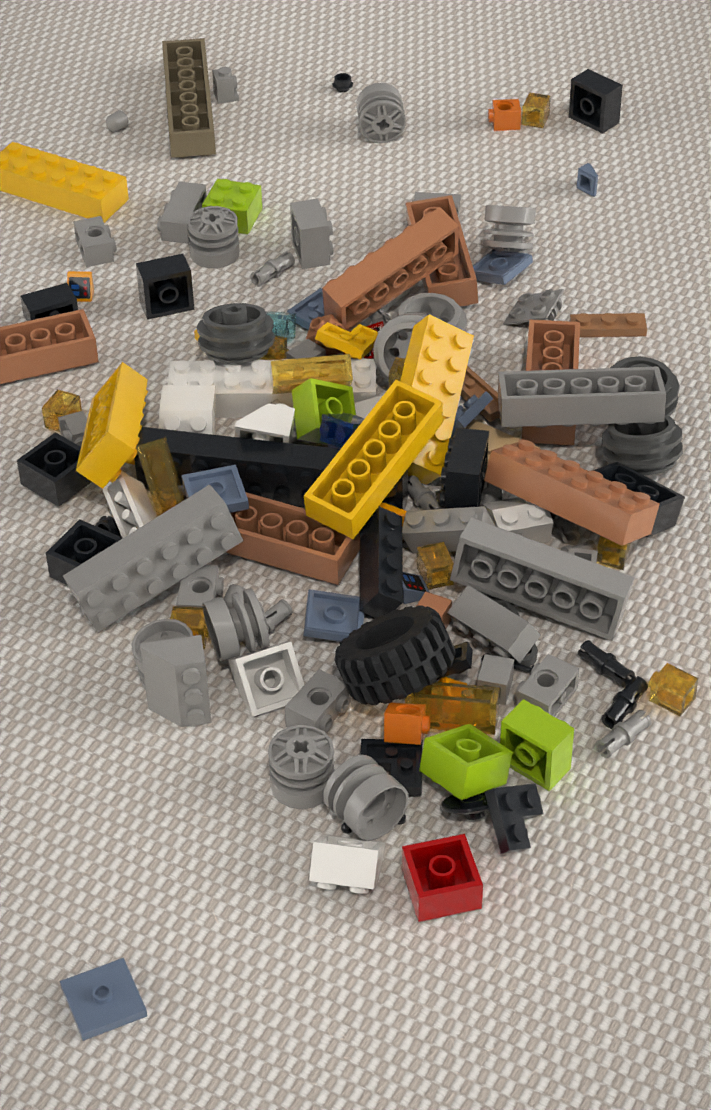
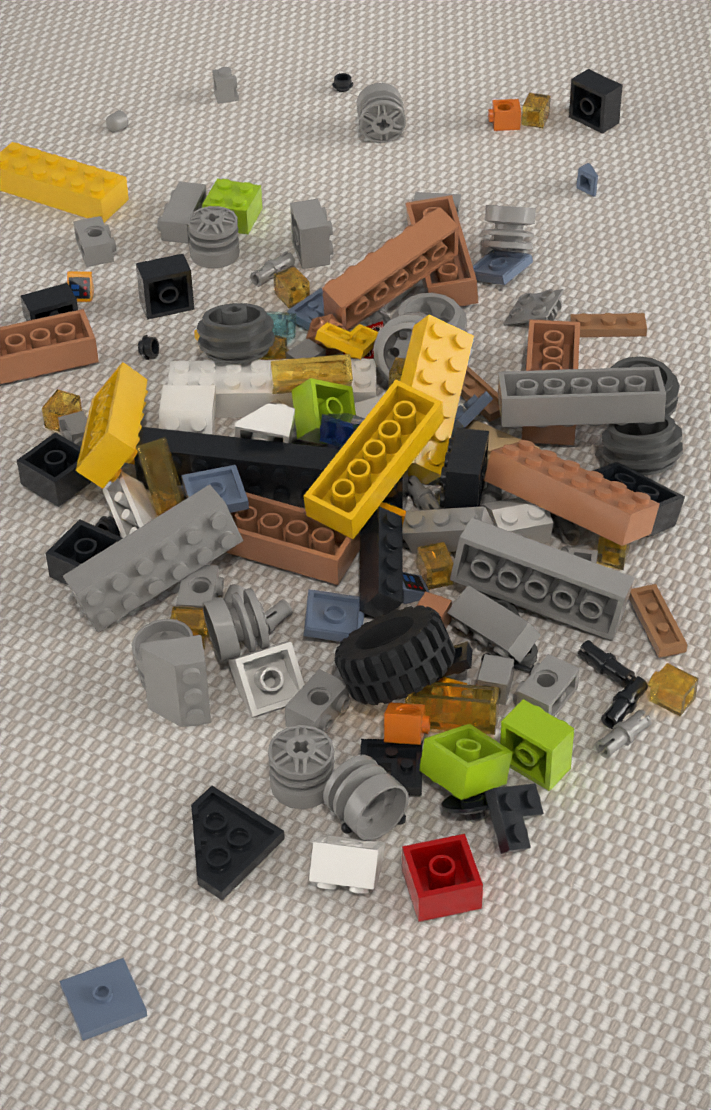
(148, 347): none -> black plate
(188, 98): dark tan brick -> none
(229, 841): none -> black plate
(291, 286): none -> clear yellow brick
(657, 621): none -> medium nougat plate

